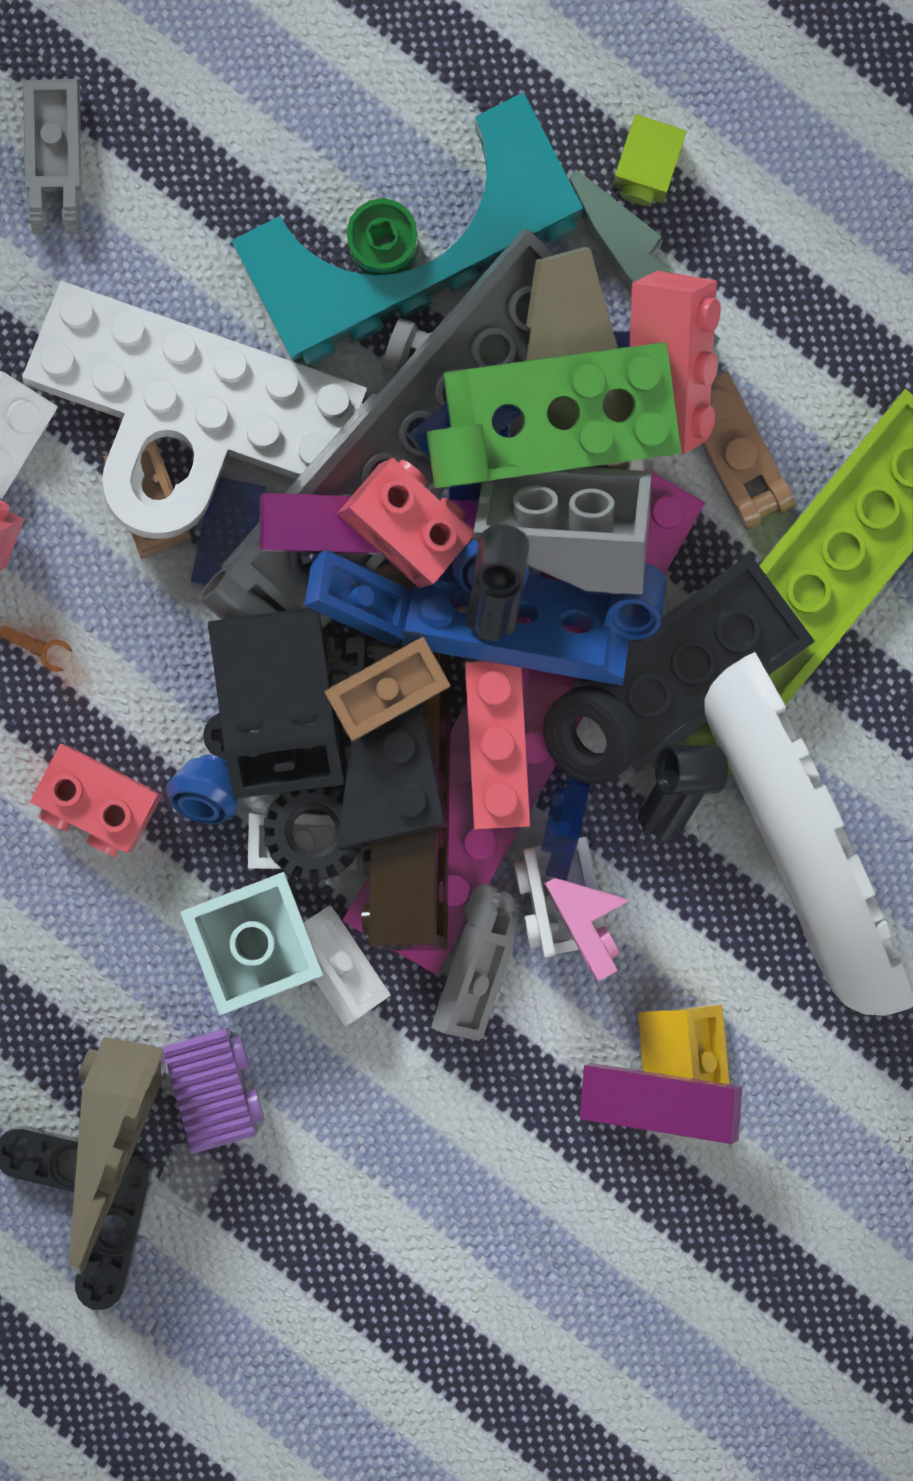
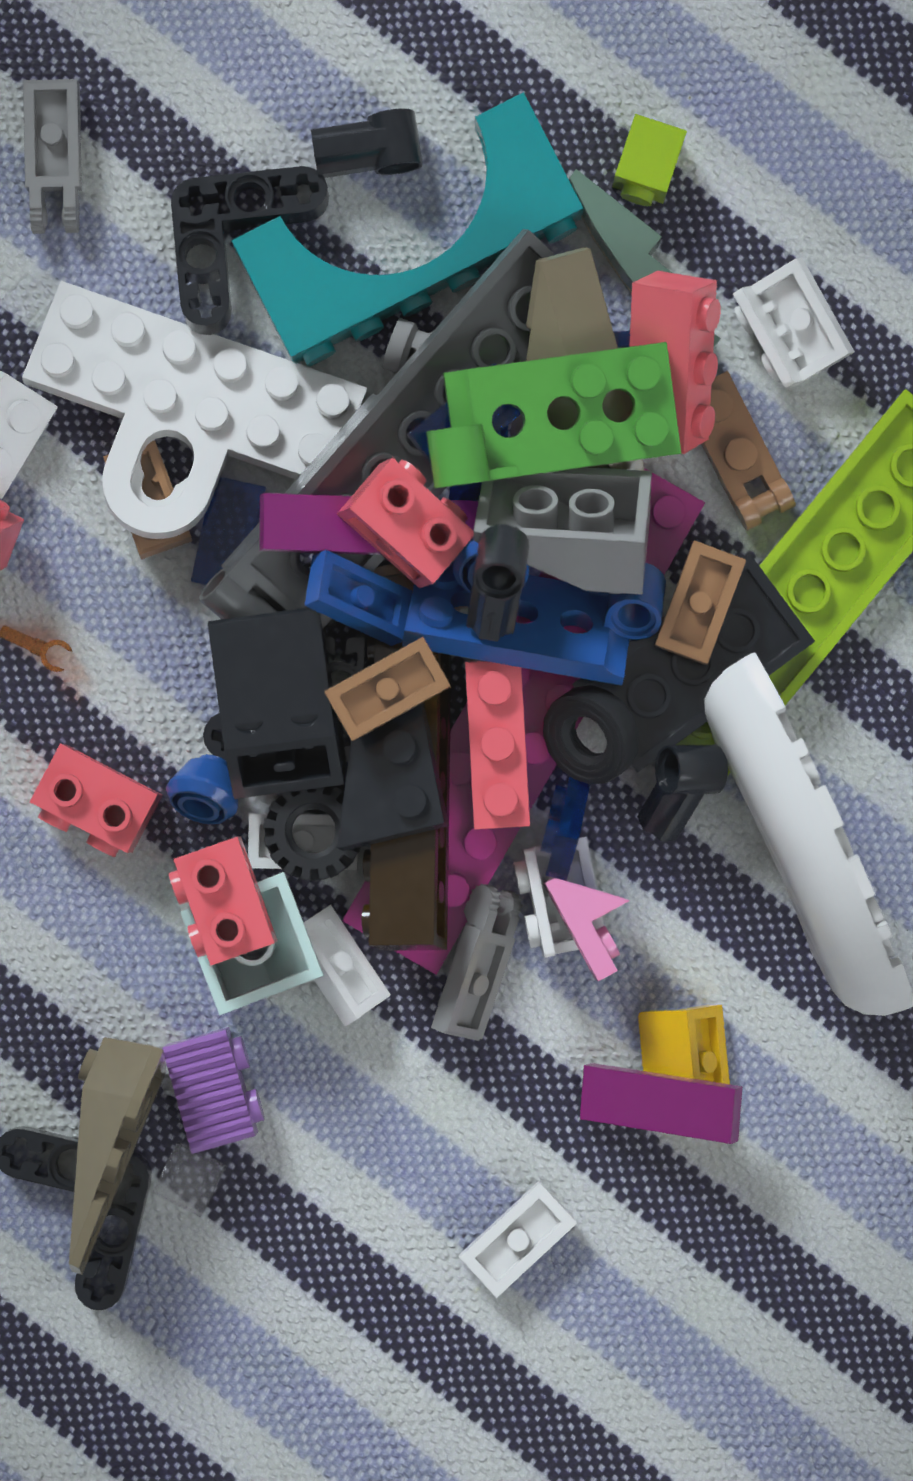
(211, 224): none -> black beam
(223, 901): none -> coral brick
(382, 143): none -> black piece
(382, 238): green wheel -> none
(517, 1239): none -> white plate
(700, 602): none -> medium nougat plate
(792, 324): none -> white bracket

